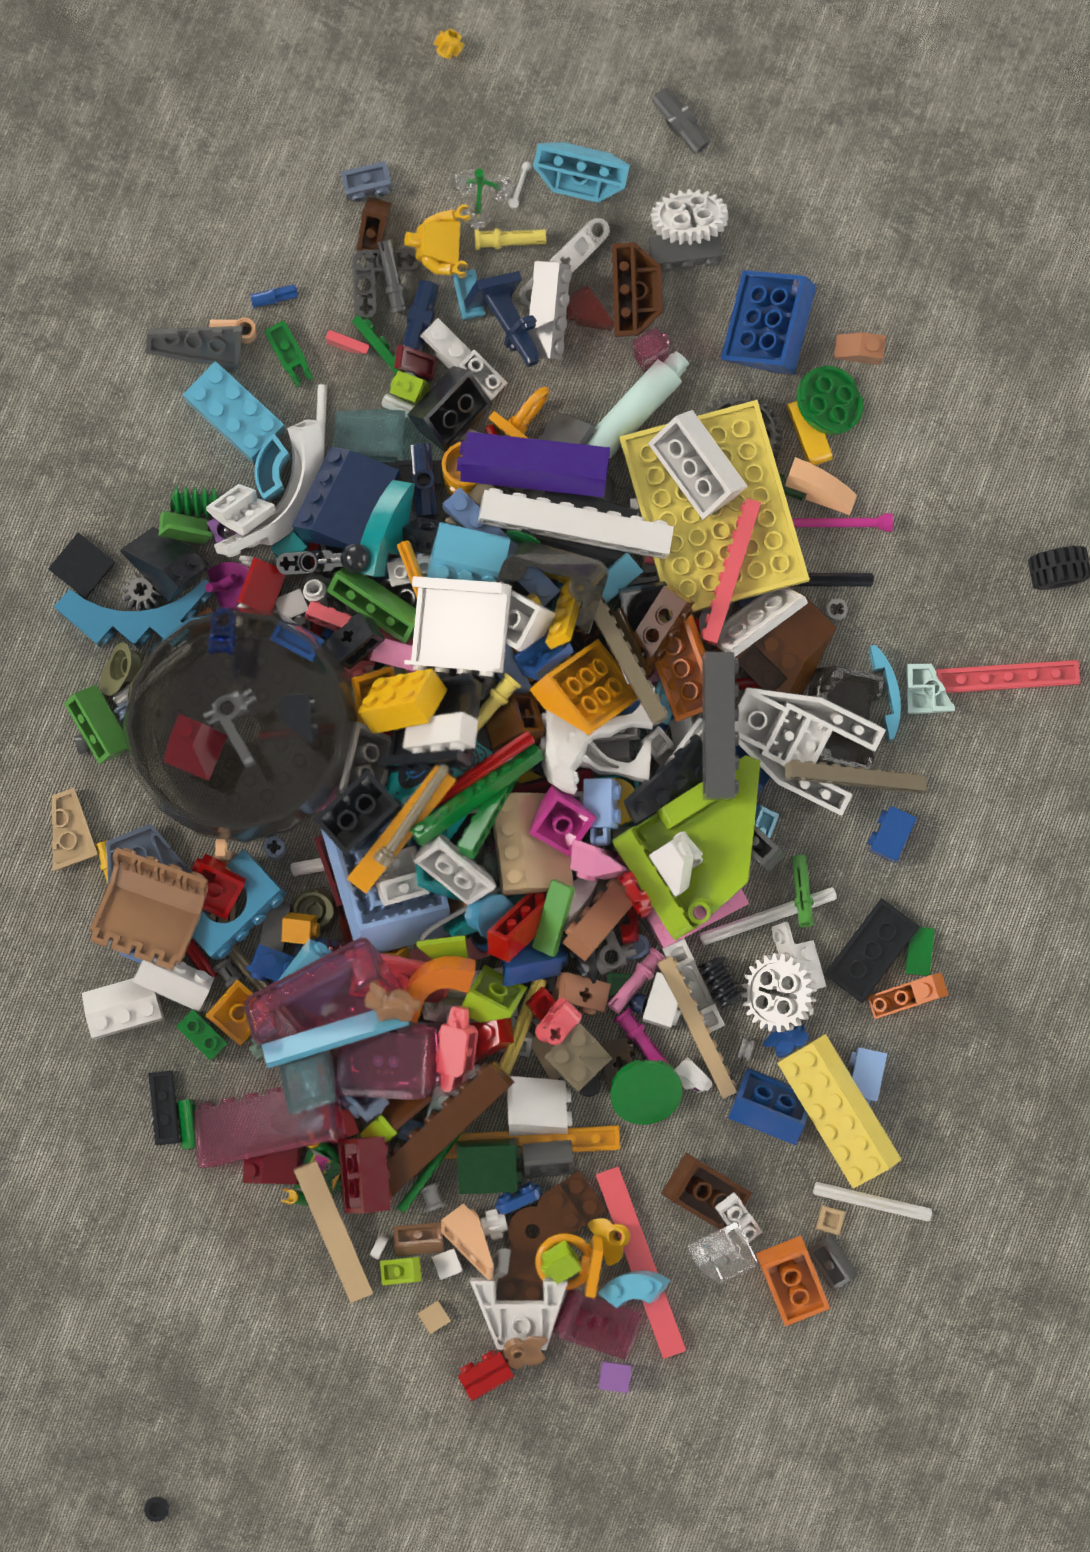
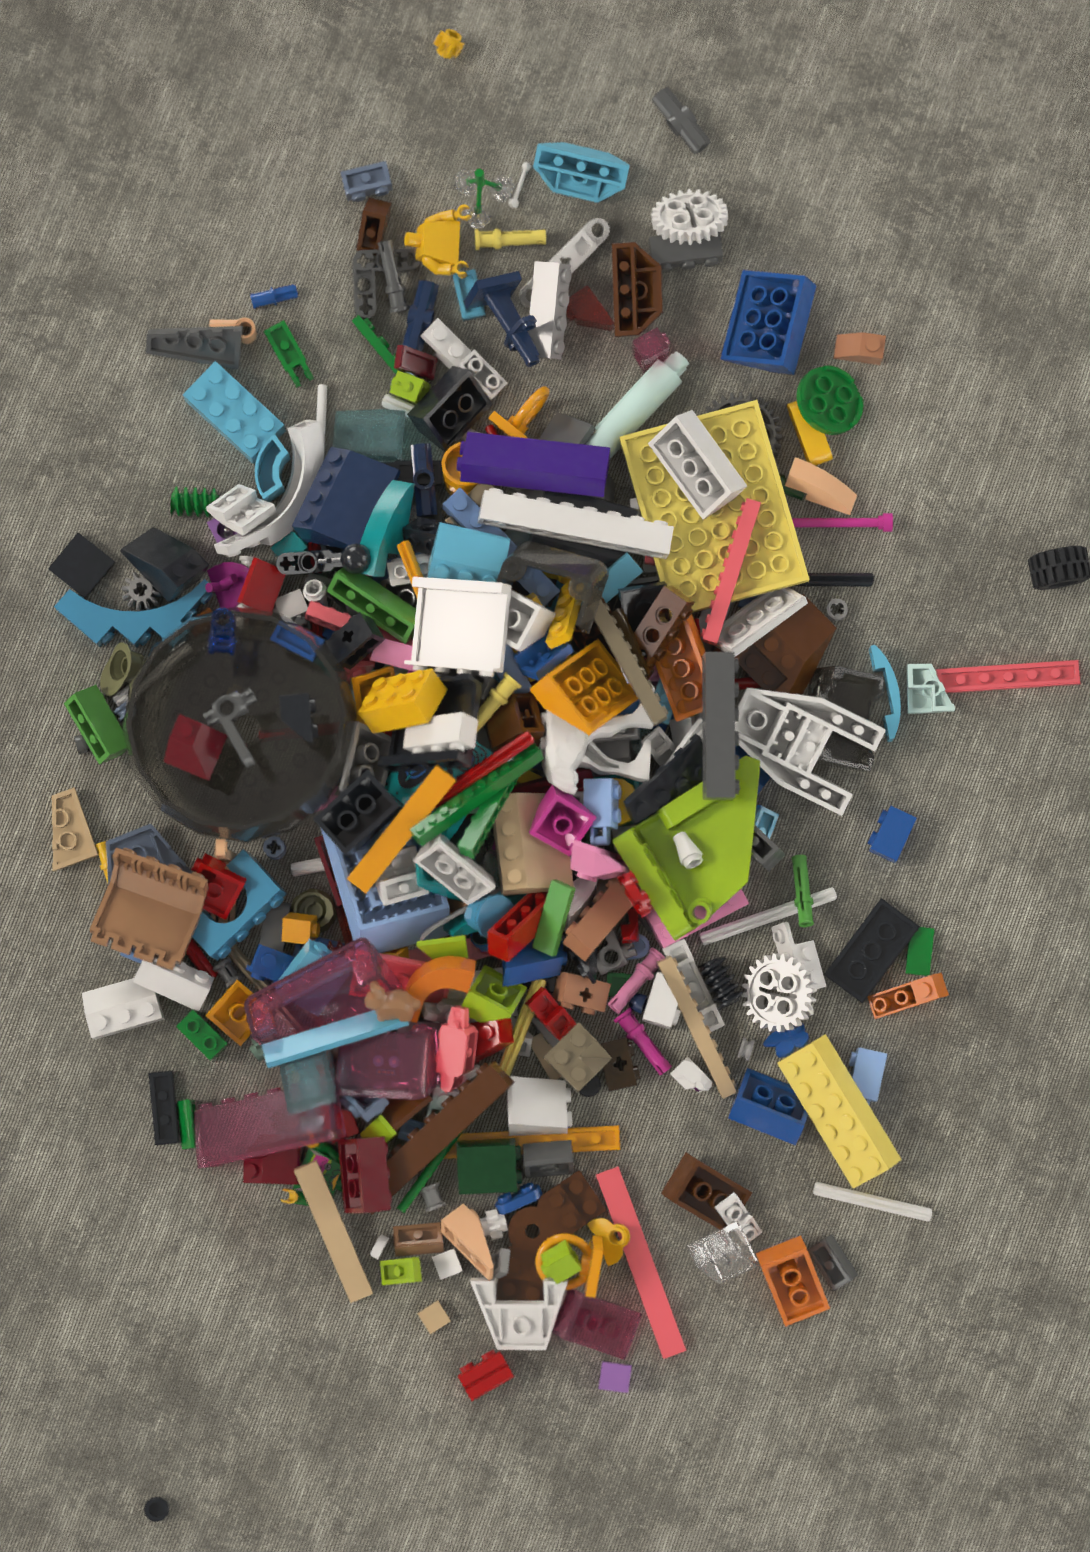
(184, 528): bright green panel -> none
(346, 343): coral tile -> none
(385, 855): dark tan piece -> none
(522, 536): green piece -> none
(524, 1351): medium nougat plate -> none
(558, 1021): coral piece -> none
(634, 1285): medium azure brick -> none
(645, 1092): green tile -> none
(674, 864): white slope -> none
(830, 1220): tan tile -> none
(855, 777): dark tan piece -> none

